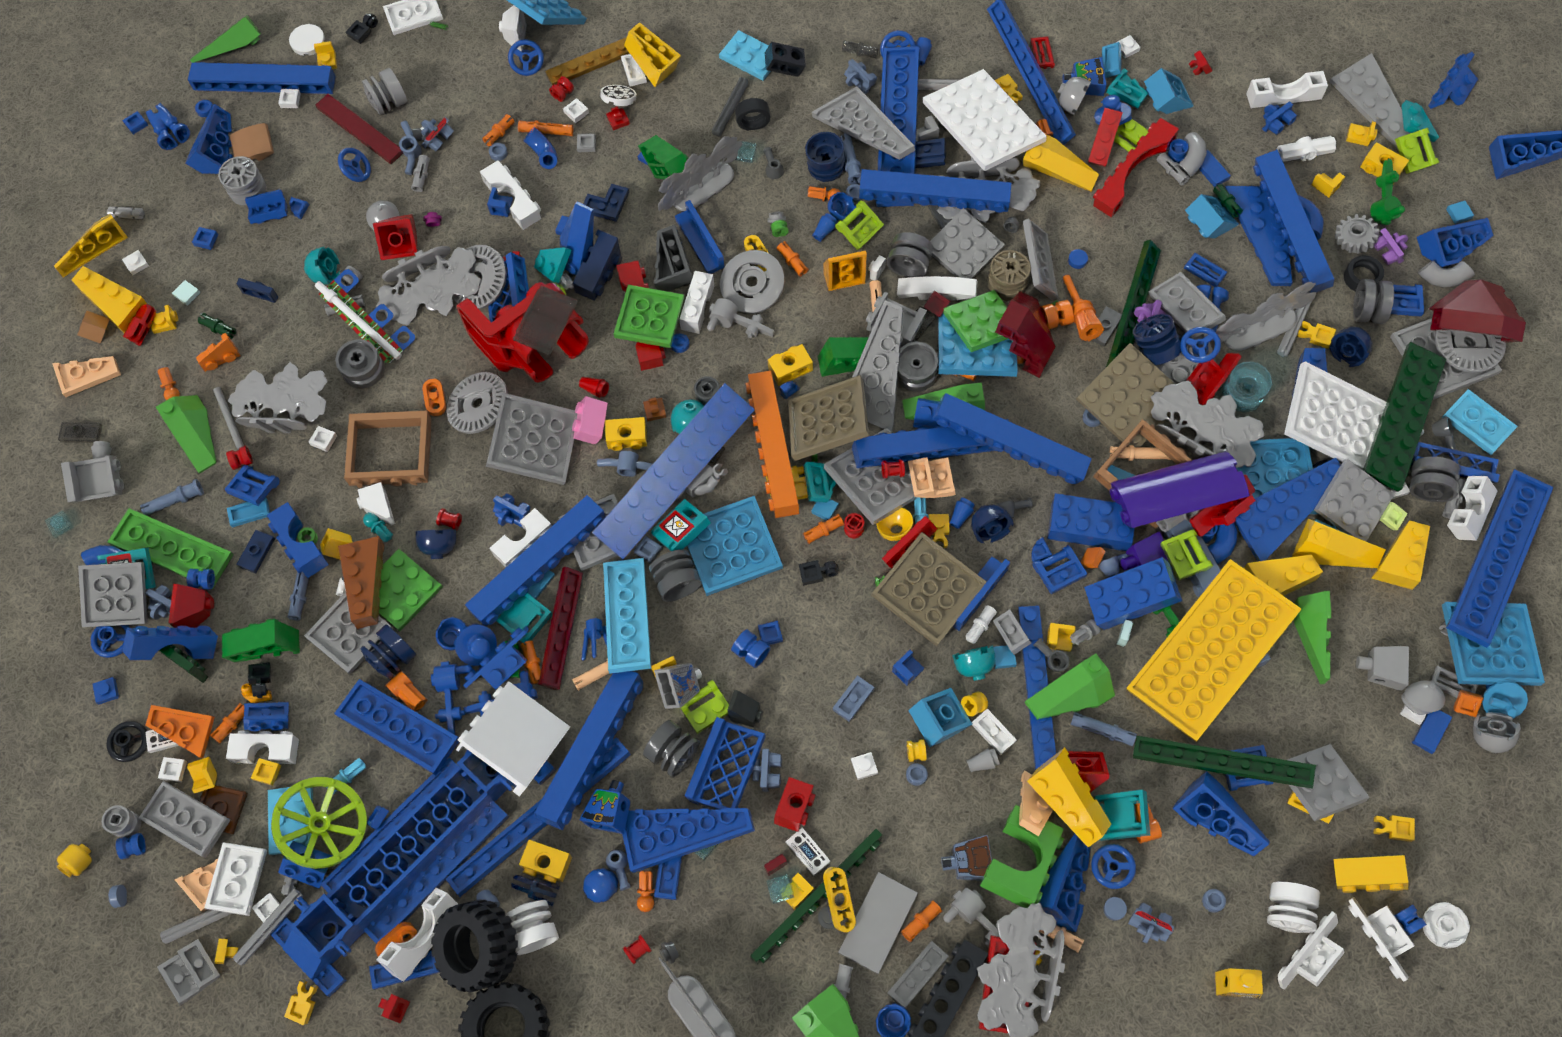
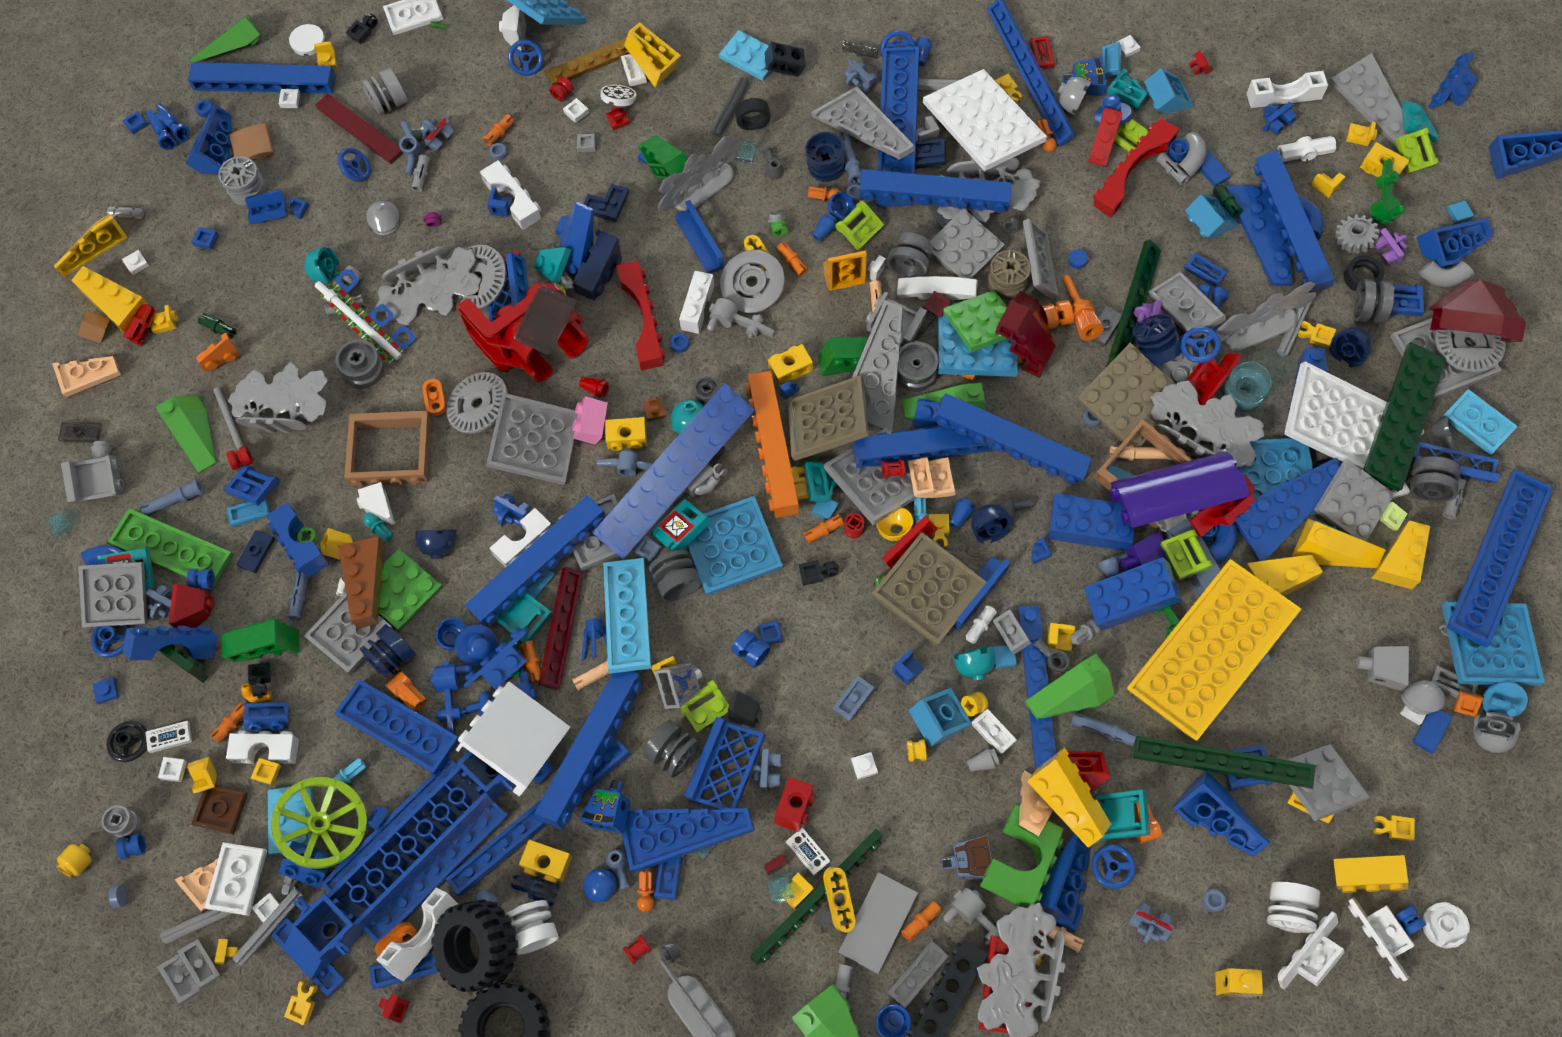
(167, 383): orange axle -> none
(182, 727): orange wing -> none
(184, 819): light grey tile -> none
(186, 292): light aqua tile -> none
(257, 290): dark blue plate -> none
(322, 438): white plate -> none
(396, 237): red slope -> none
(449, 519): red bush -> none
(542, 147): blue cylinder -> none
(546, 128): orange pin -> none
(649, 316): bright green plate -> none
(672, 262): dark grey wedge -> none
(916, 774): sand blue tile -> none
(1059, 162): yellow wedge -> none
(1062, 575): blue plate -> none
(1092, 557): orange tile -> none
(1114, 908): sand blue tile -> none
(1125, 633): light aqua tile -> none
(1313, 631): bright green wedge -> none
(1479, 496): white arch -> none

